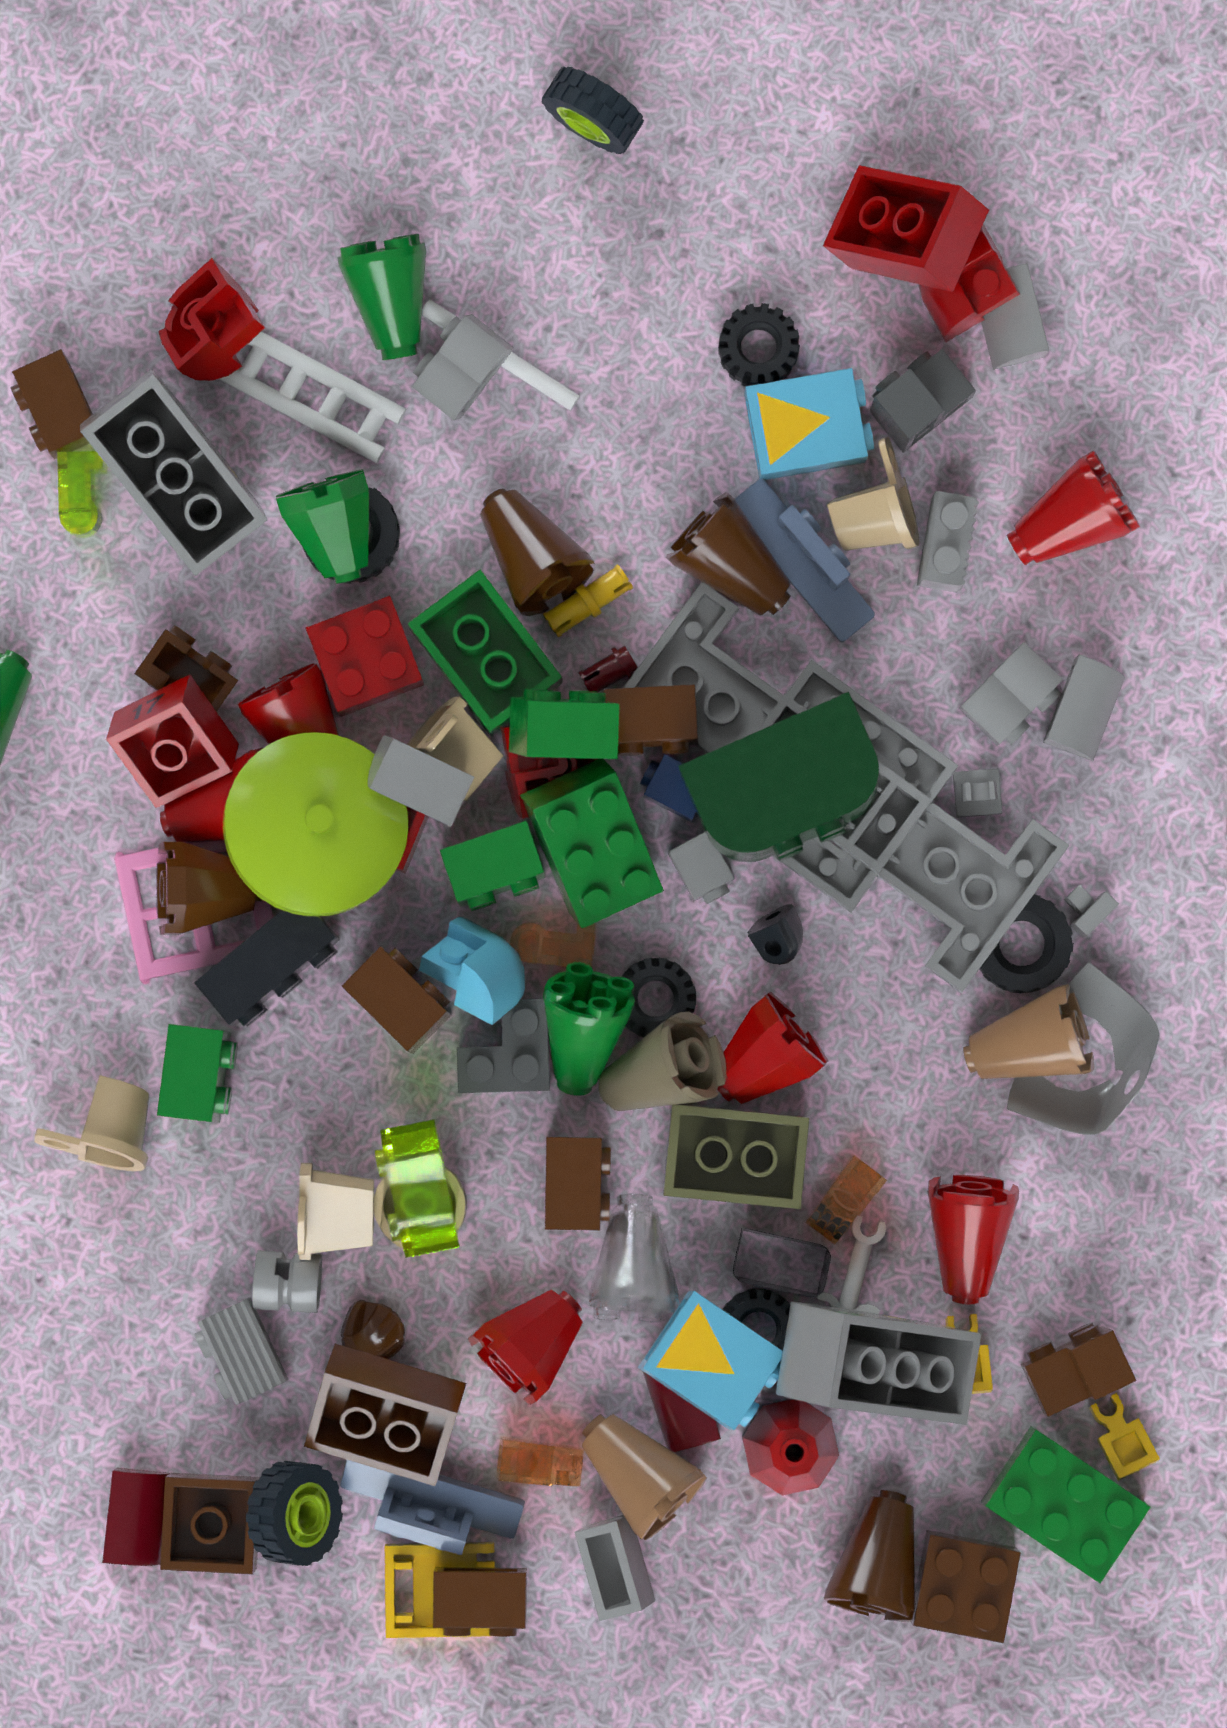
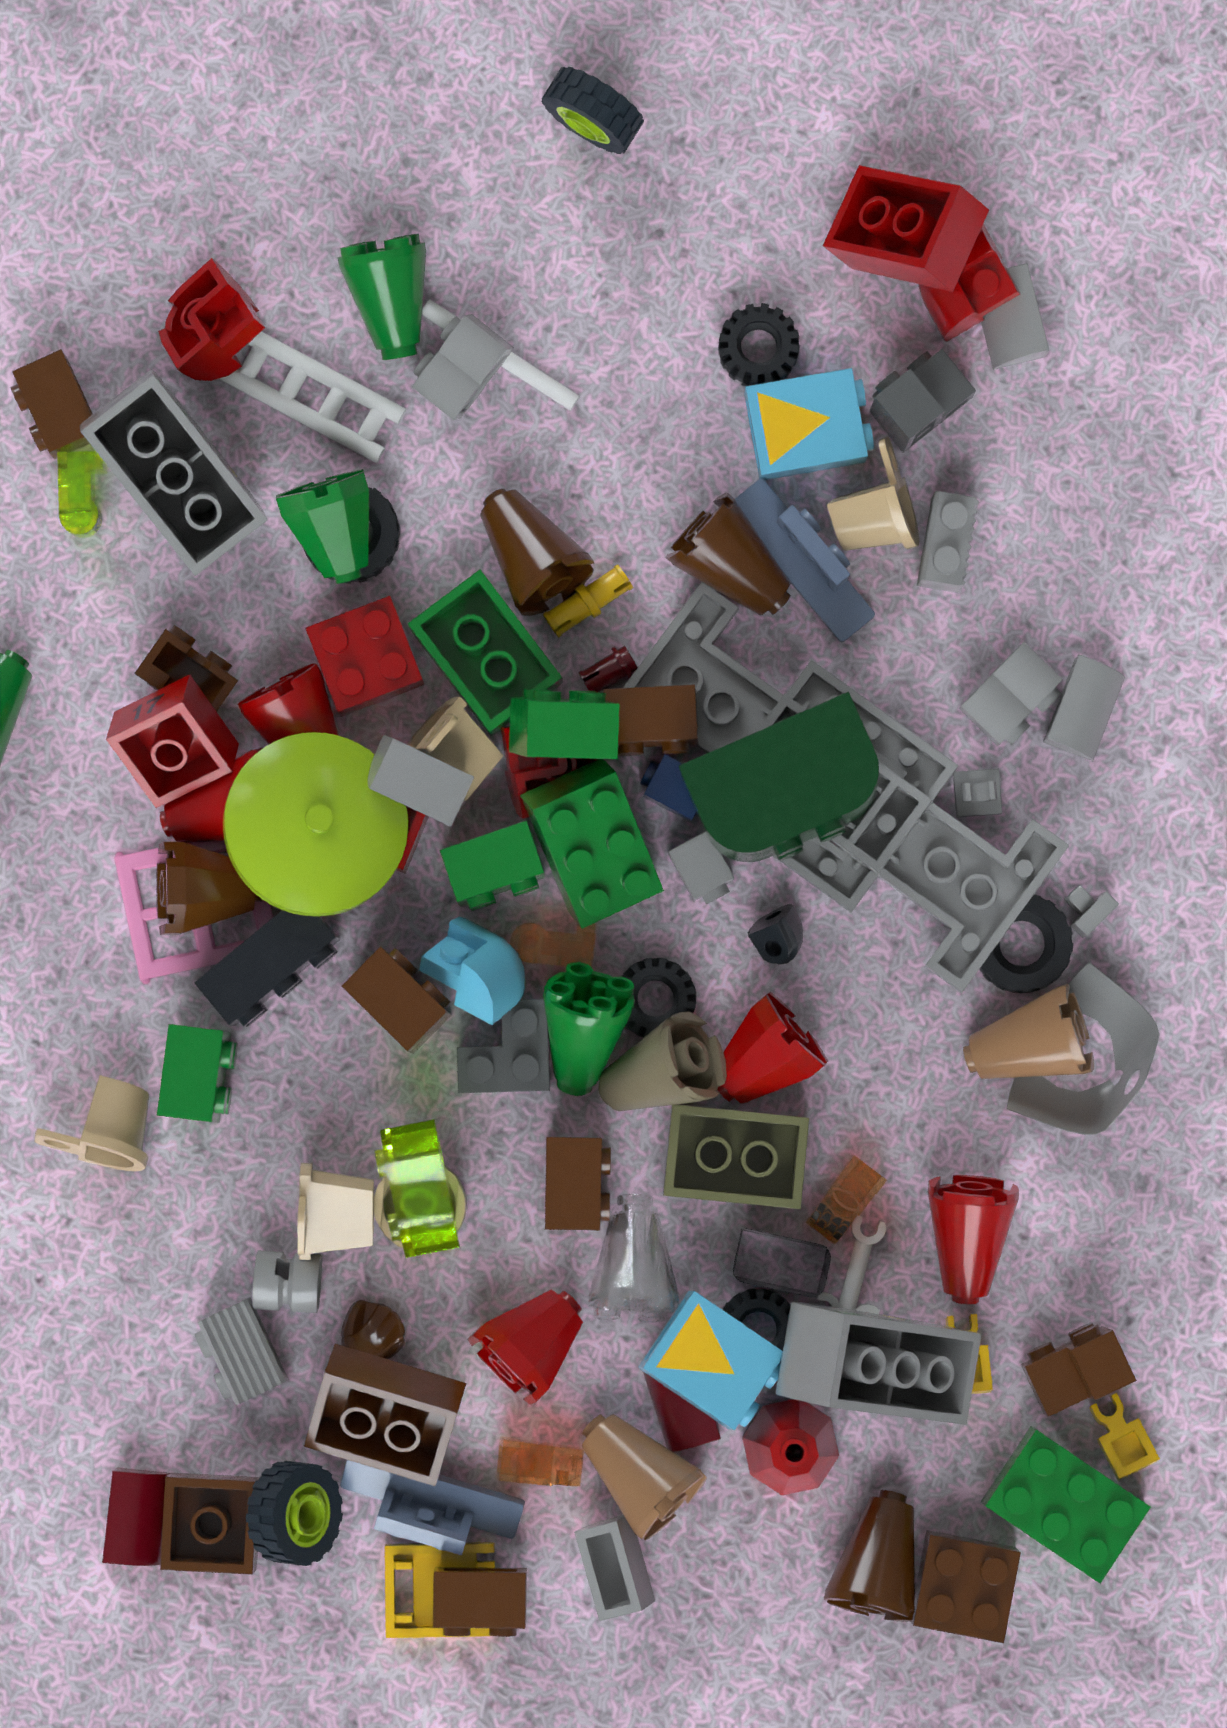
(1073, 514): red cone -> none

